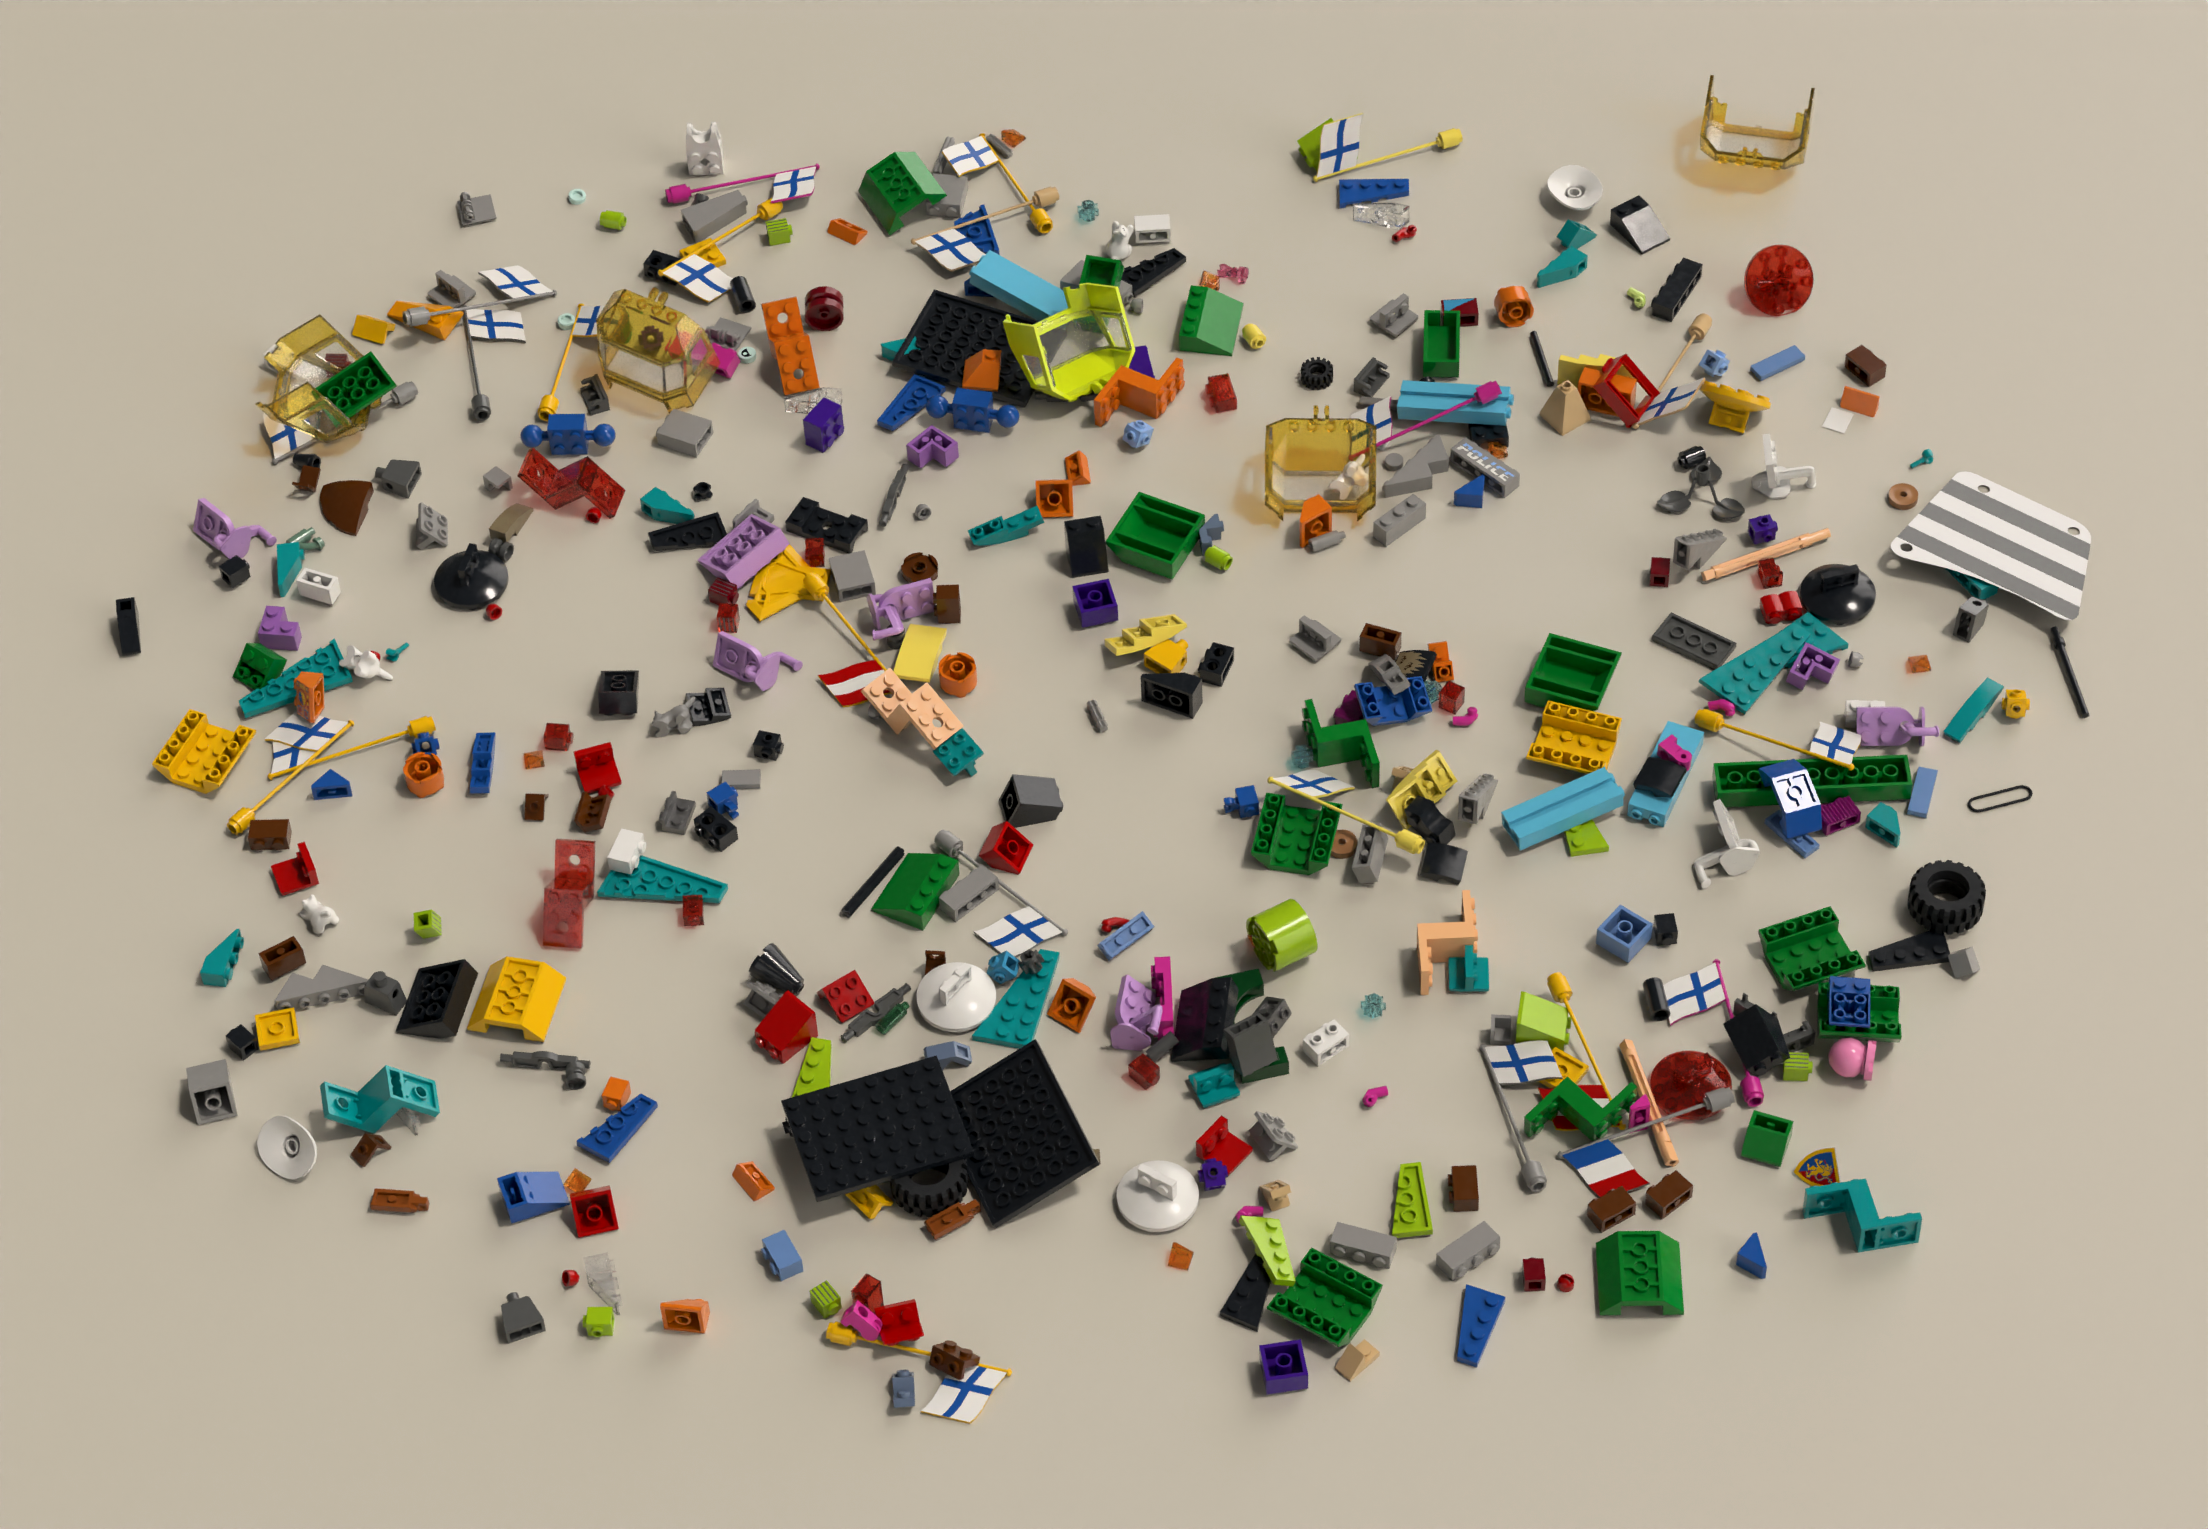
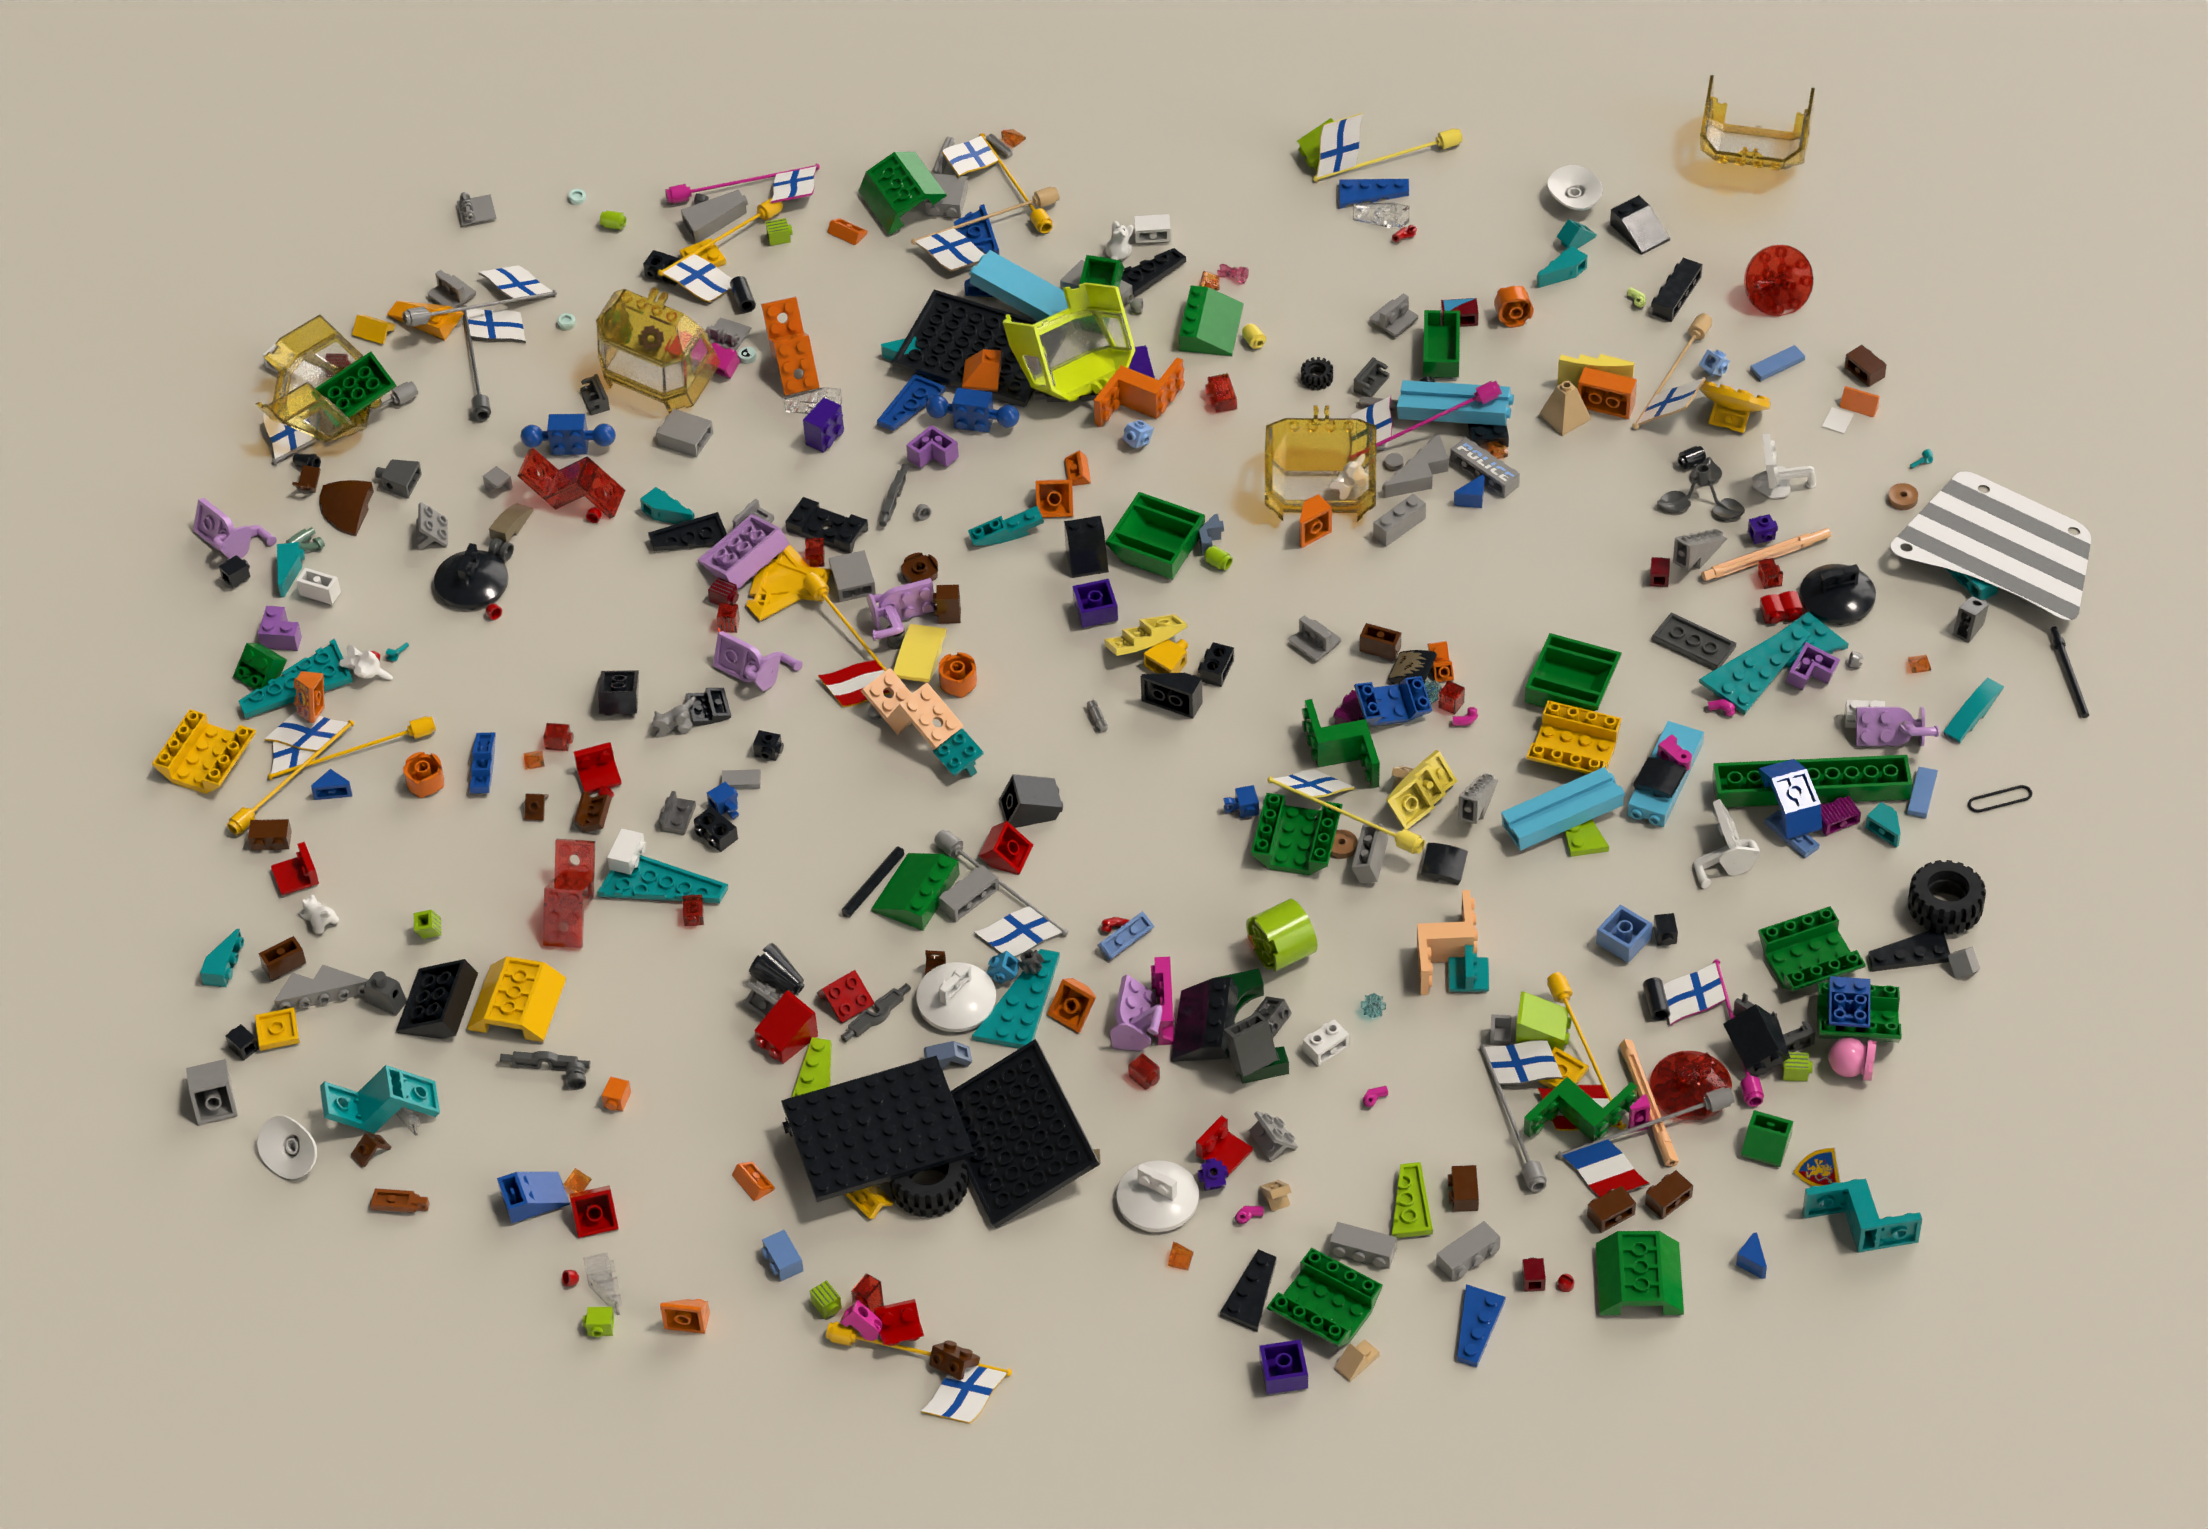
(128, 626): black slope -> none
(425, 737): blue brick -> none
(521, 1318): dark grey torso -> none
(584, 326): flag -> none
(618, 1129): blue wing -> none
(702, 491): black plate -> none
(704, 151): white brick -> none
(824, 308): dark red wheel -> none
(889, 1020): clear green cylinder -> none
(903, 1388): sand blue slope -> none
(951, 1218): dark orange hinge -> none
(1088, 210): clear light blue gear -> none
(1162, 1046): dark grey cylinder -> none
(1214, 1084): teal bracket -> none
(1271, 1247): lime wing -> none
(1302, 756): clear light blue gear -> none
(1326, 540): light grey cylinder -> none
(1389, 673): light grey slope -> none
(1429, 821): black brick -> none
(1541, 357): black bar -> none
(1615, 398): red piece -> none
(1828, 744): flag -> none
(2015, 703): yellow brick -> none

